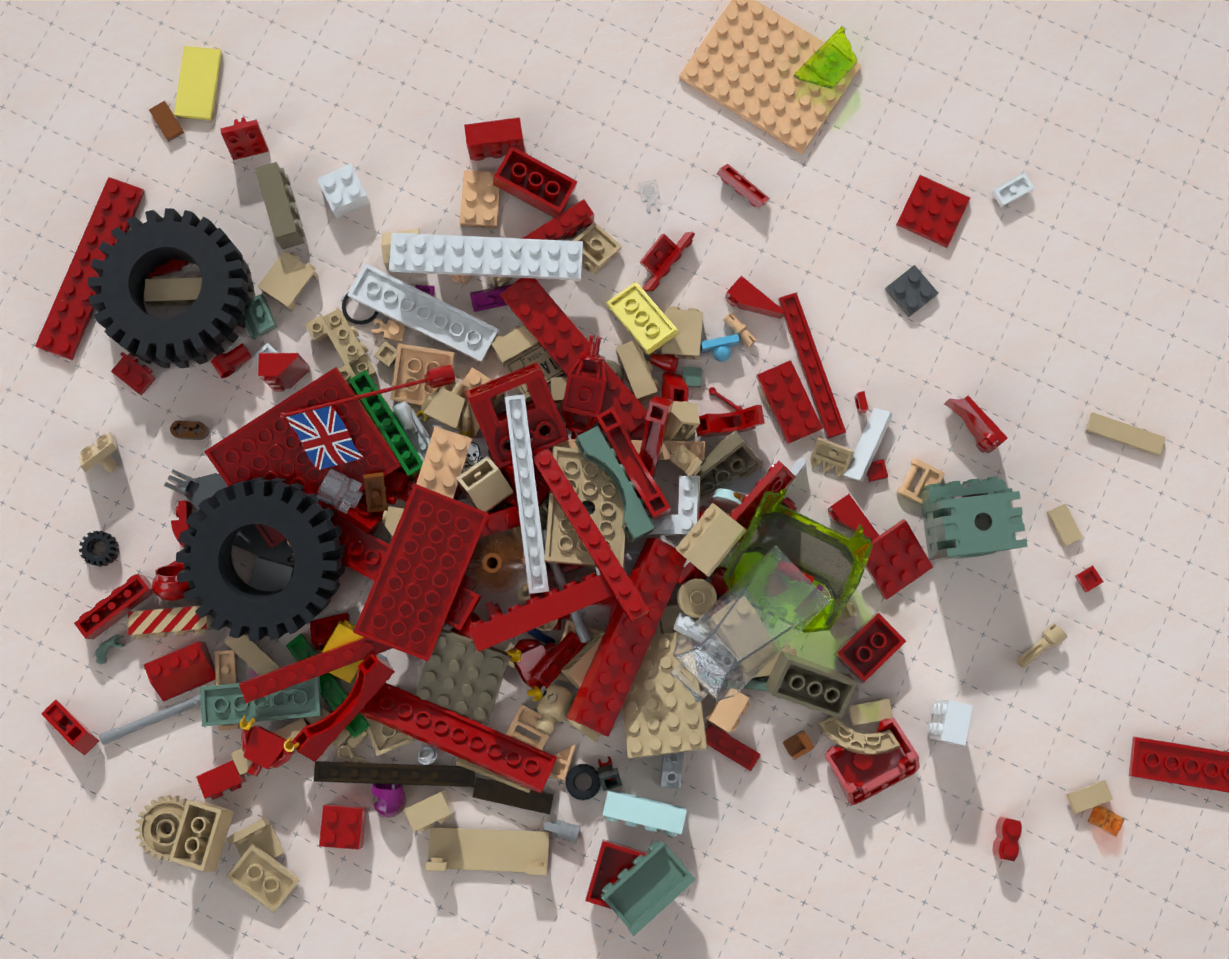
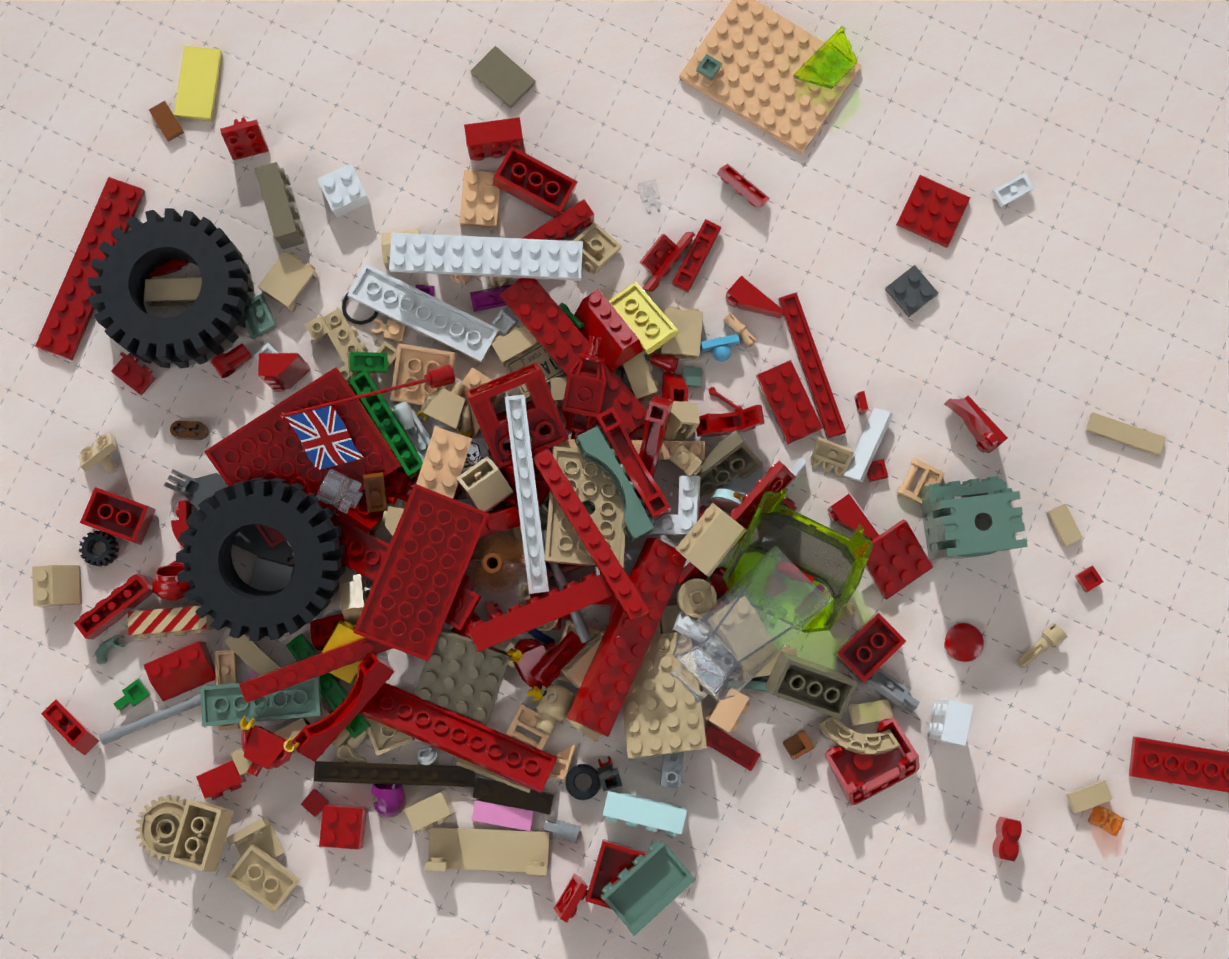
(56, 585): none -> tan slope
(118, 516): none -> red brick
(134, 694): none -> green plate
(314, 802): none -> red tile
(353, 598): none -> tan plate
(368, 361): none -> green plate
(502, 815): none -> bright pink tile
(503, 77): none -> dark tan tile
(504, 323): none -> white tile
(571, 316): none -> green bar
(574, 892): none -> red plate
(601, 319): none -> red slope
(696, 255): none -> red plate
(709, 67): none -> sand green plate
(893, 690): none -> light grey hinge
(964, 642): none -> red dish

